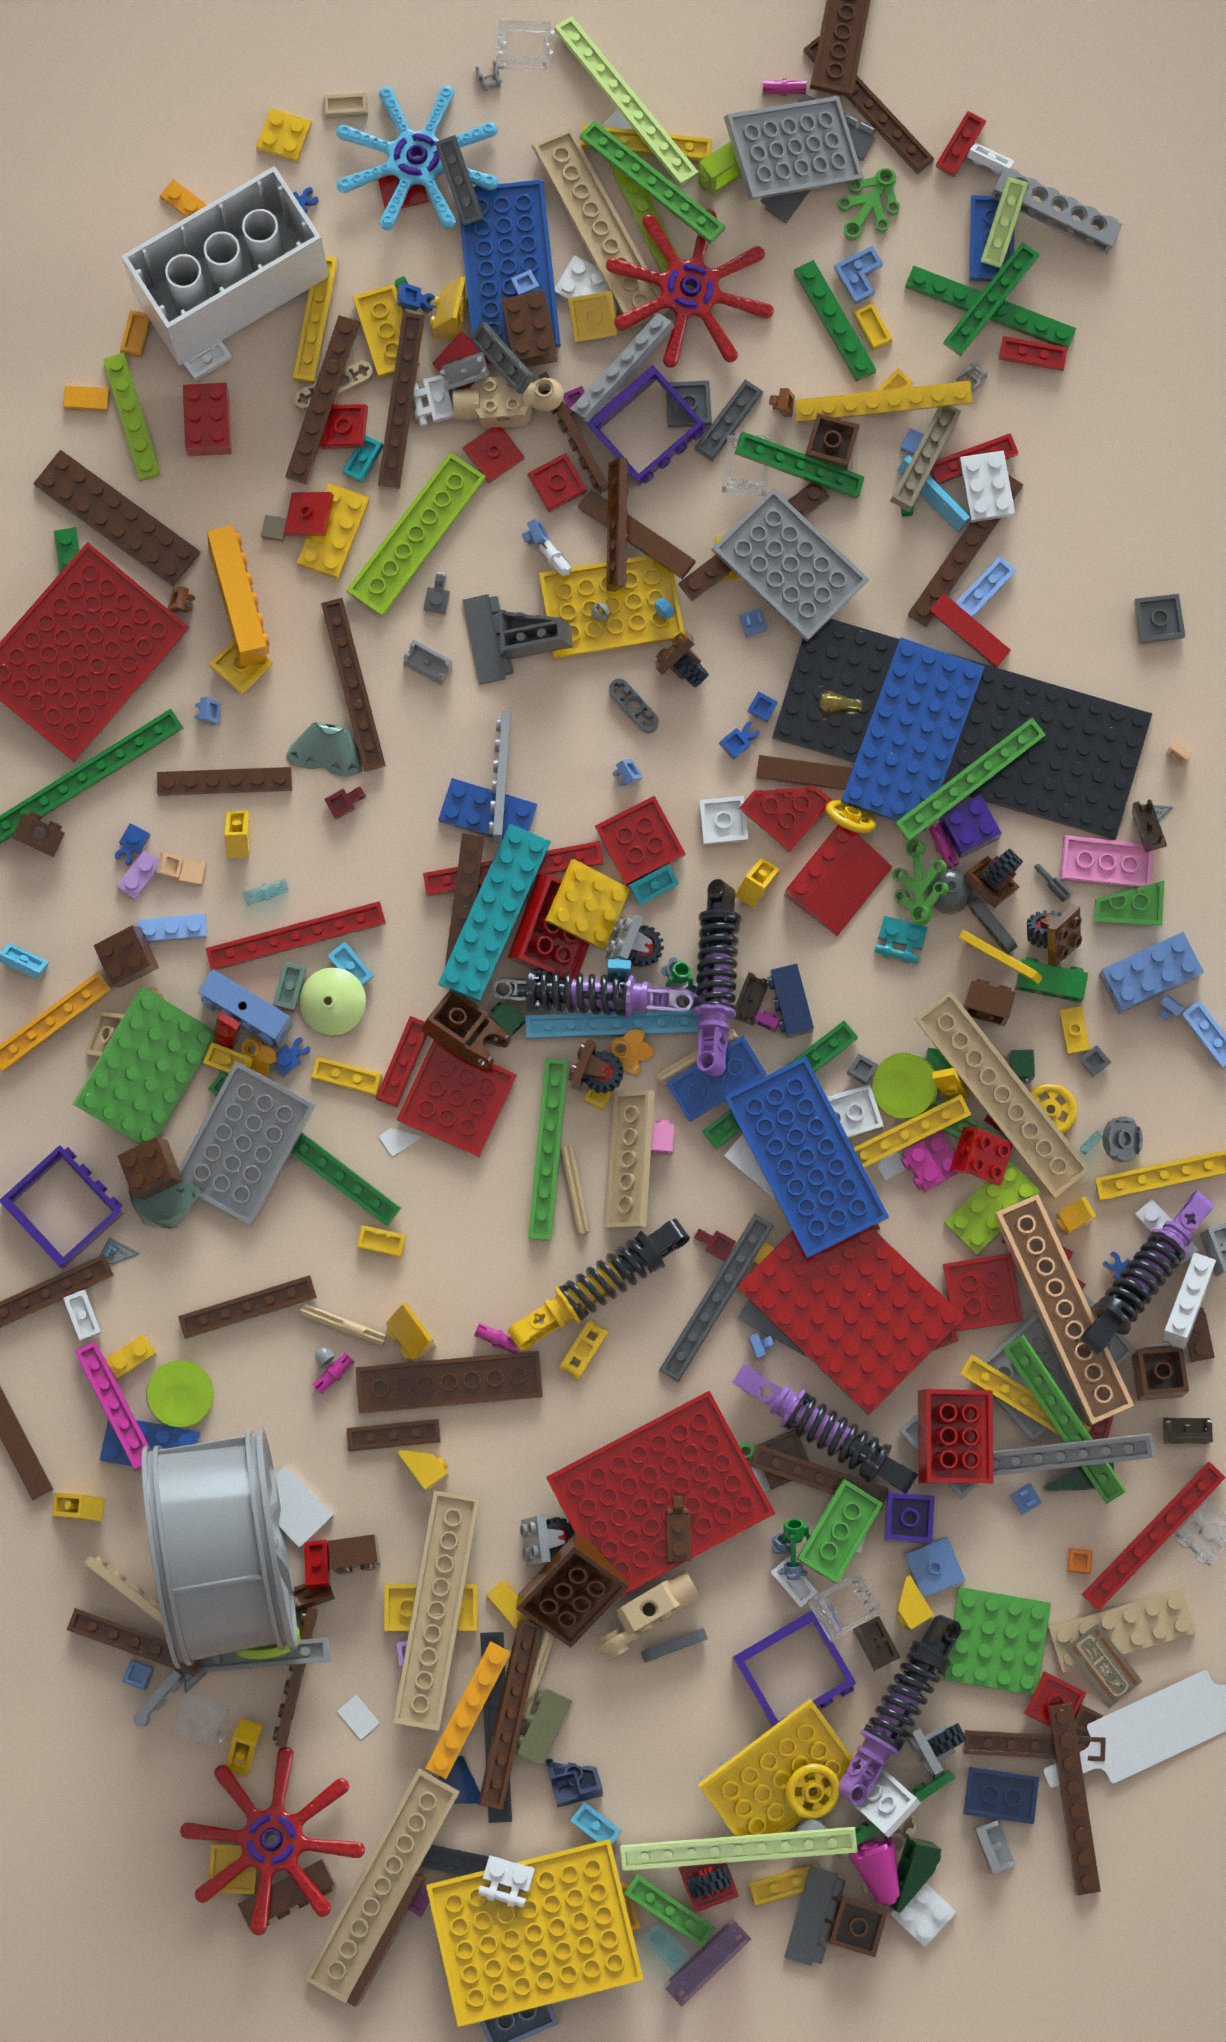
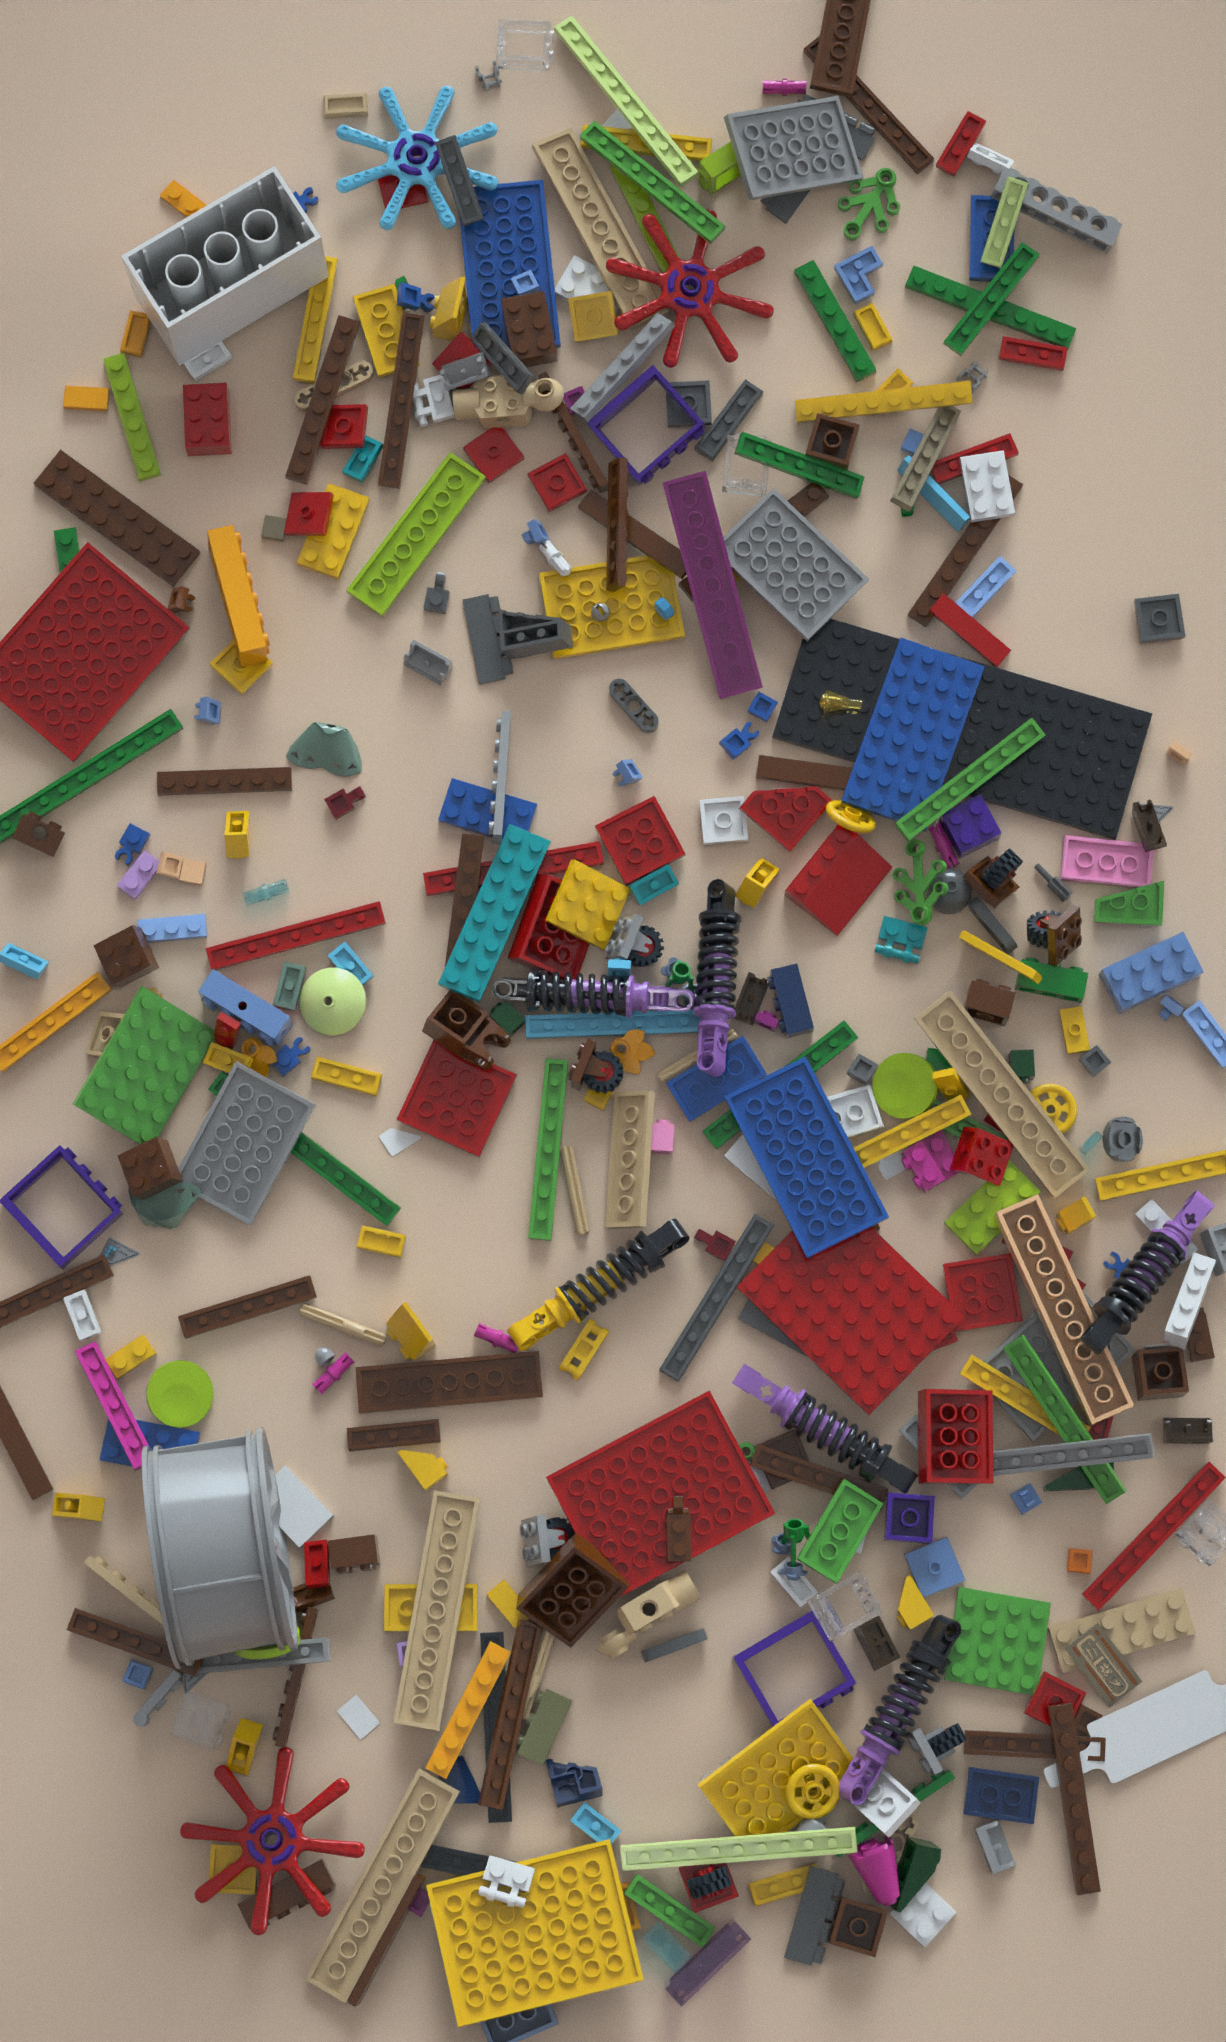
(283, 135): yellow plate -> none
(353, 684): reddish brown plate -> none
(402, 1063): red tile -> none
(682, 660): reddish brown plate -> none
(712, 584): none -> magenta plate
(753, 622): medium blue tile -> none
(759, 1345): medium blue tile -> none
(783, 402): dark orange tile -> none

